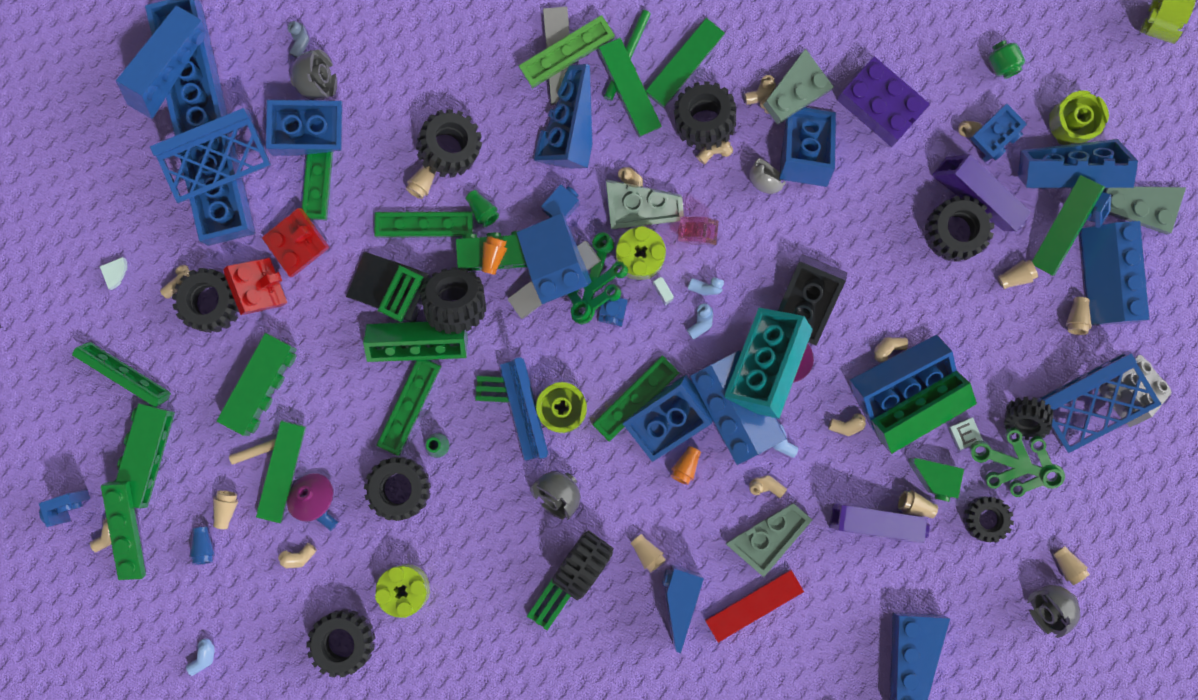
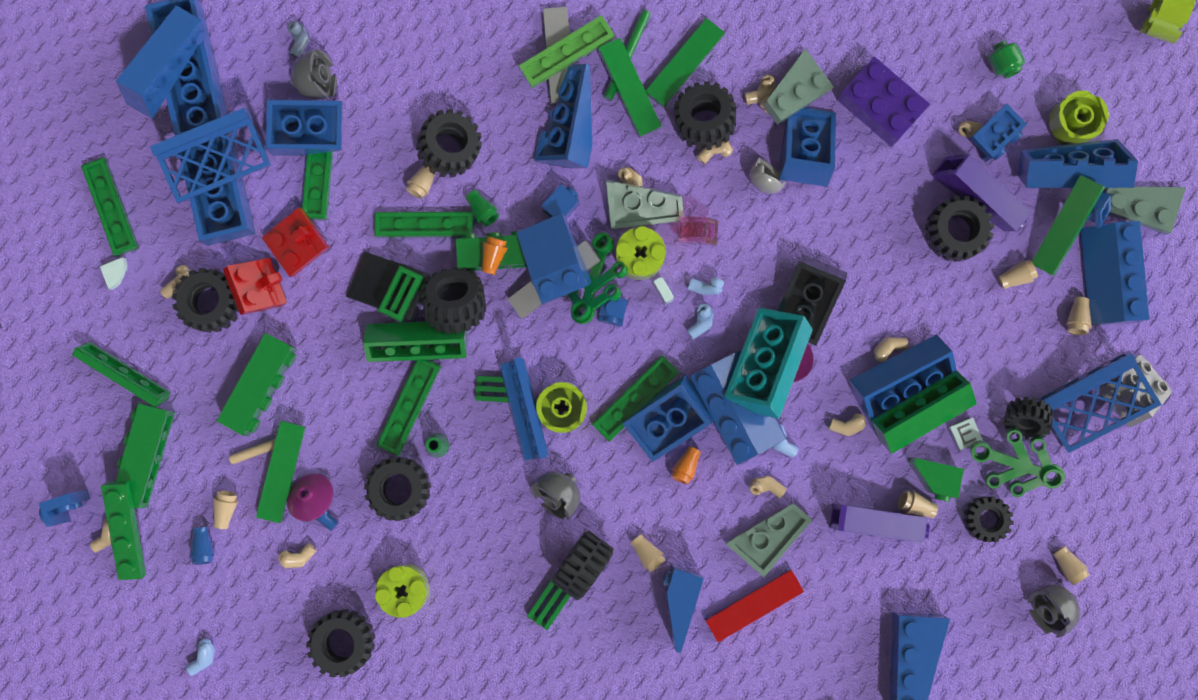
(110, 207): none -> green tile

